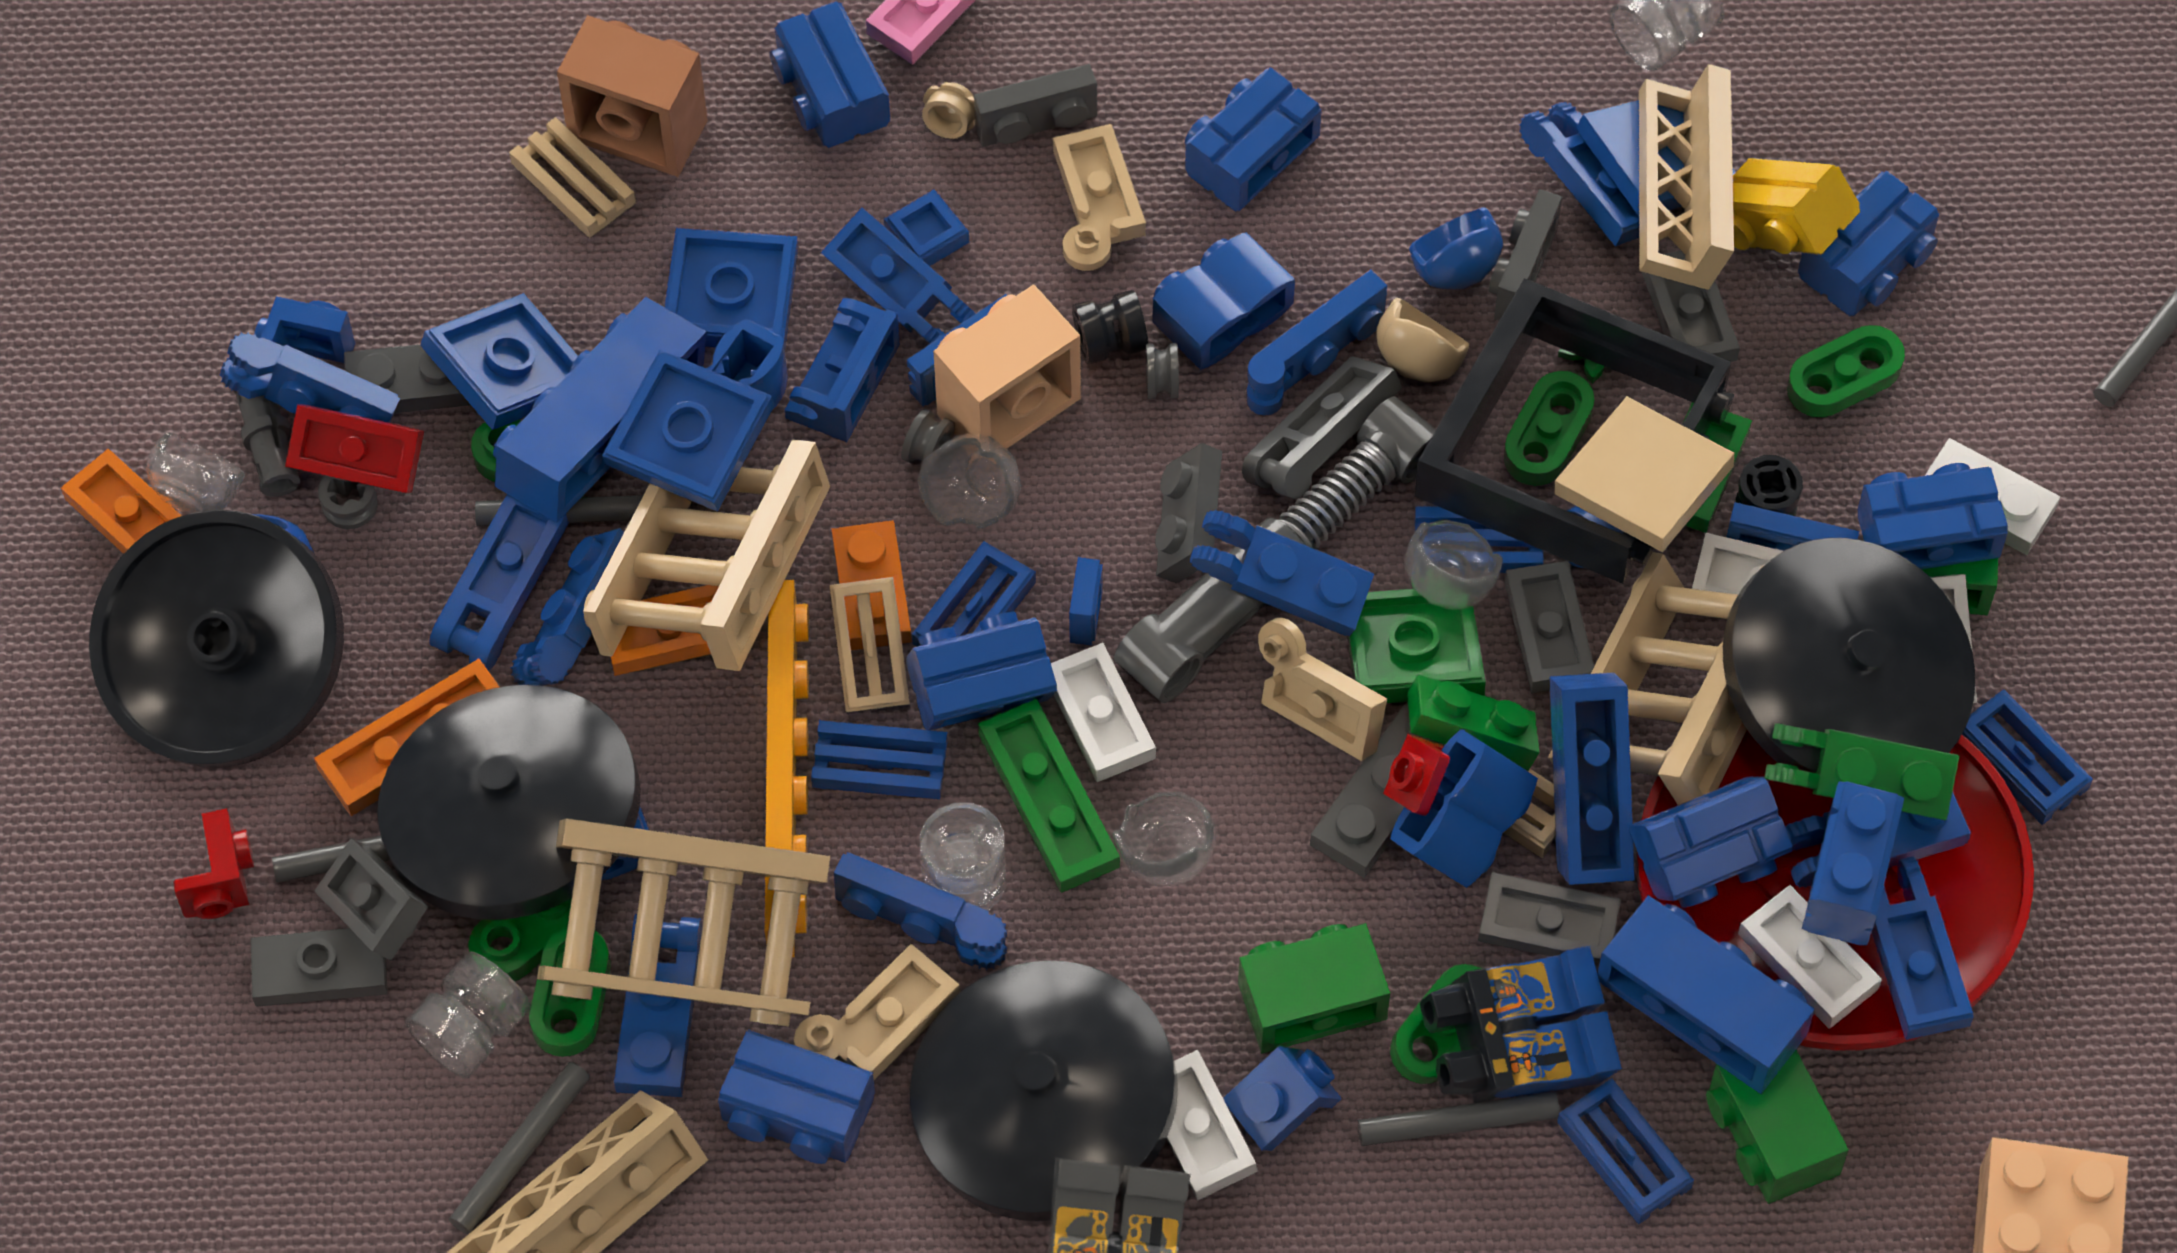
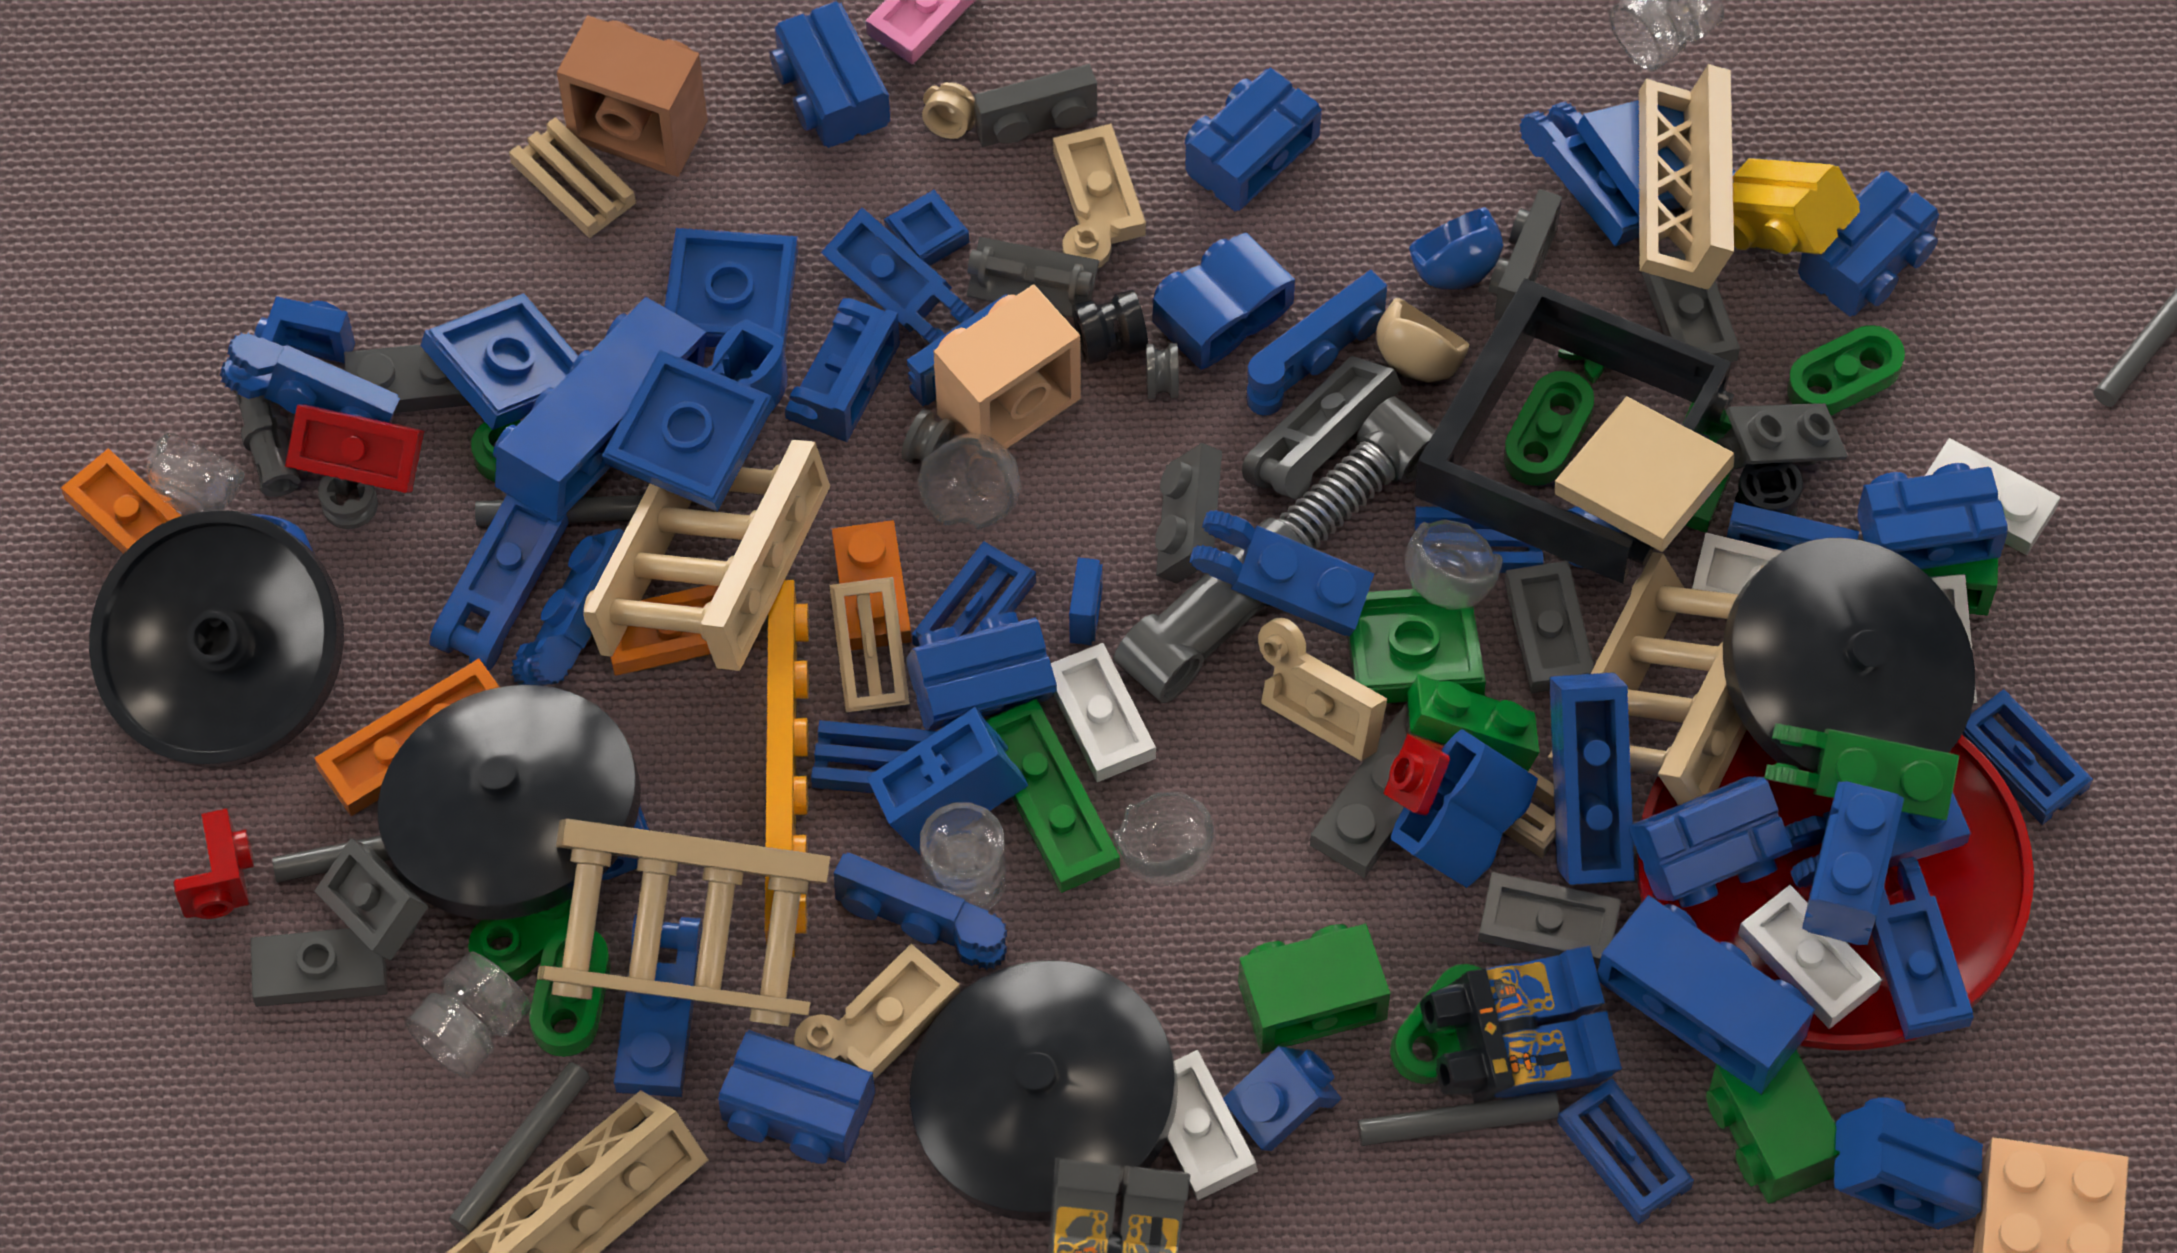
(951, 766): none -> blue hinge
(1011, 268): none -> dark grey hinge
(1782, 435): none -> dark grey hinge
(1908, 1164): none -> blue brick

